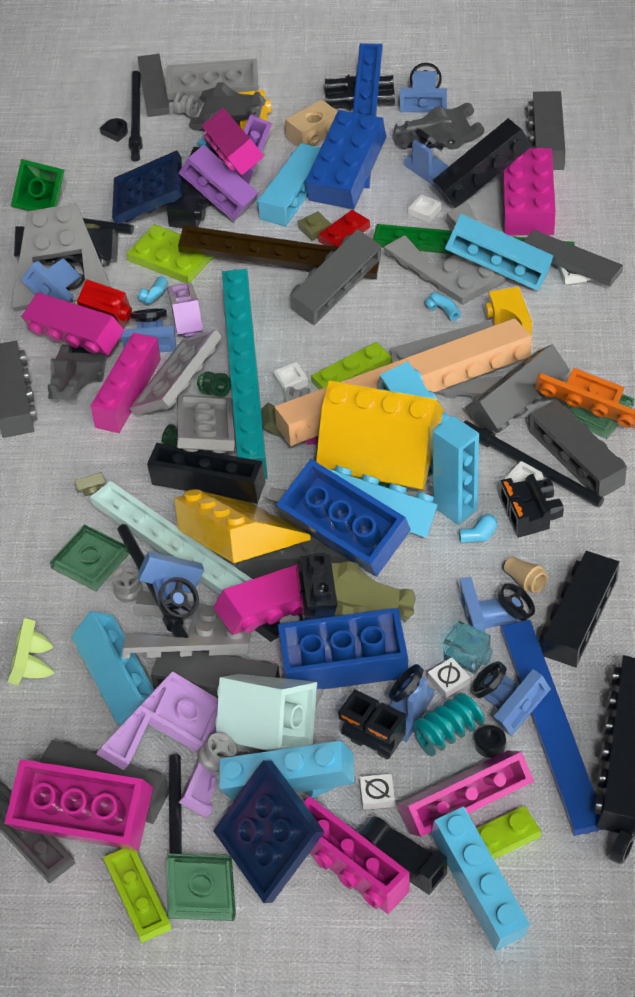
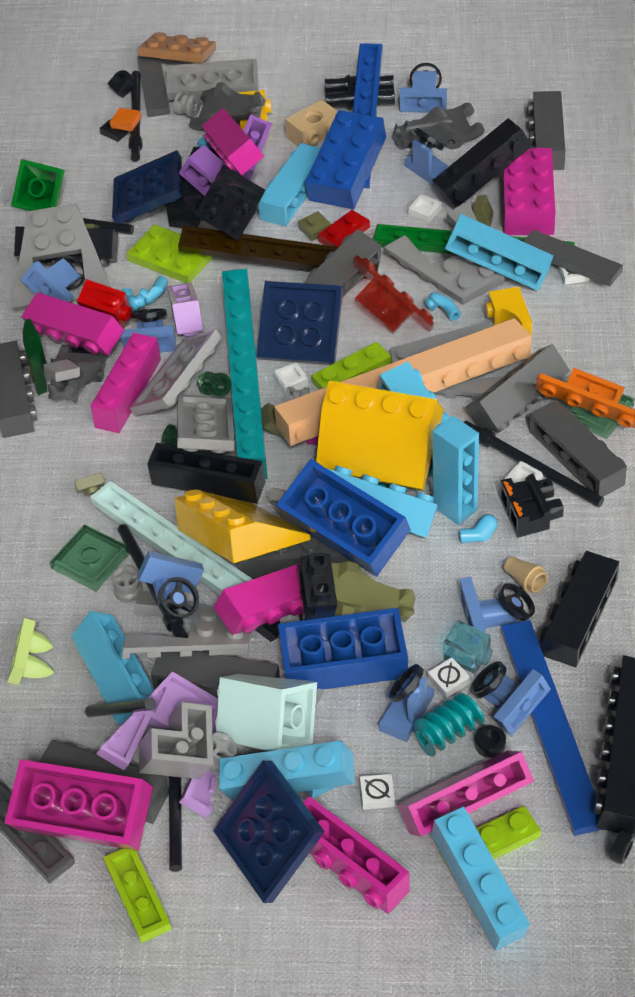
(35, 356): none -> dark green slope
(61, 370): none -> light grey tile
(120, 707): none -> black bar
(122, 82): none -> black tile
(125, 119): none -> orange tile
(134, 301): none -> medium azure arm
(177, 48): none -> medium nougat plate
(182, 749): none -> light grey brick
(200, 887): clear green tile -> none
(230, 202): none -> black bracket
(300, 322): none -> dark blue plate
(372, 724): black hips -> none
(386, 302): none -> clear red bracket
(424, 867): black leg -> none
(483, 210): none -> olive plate

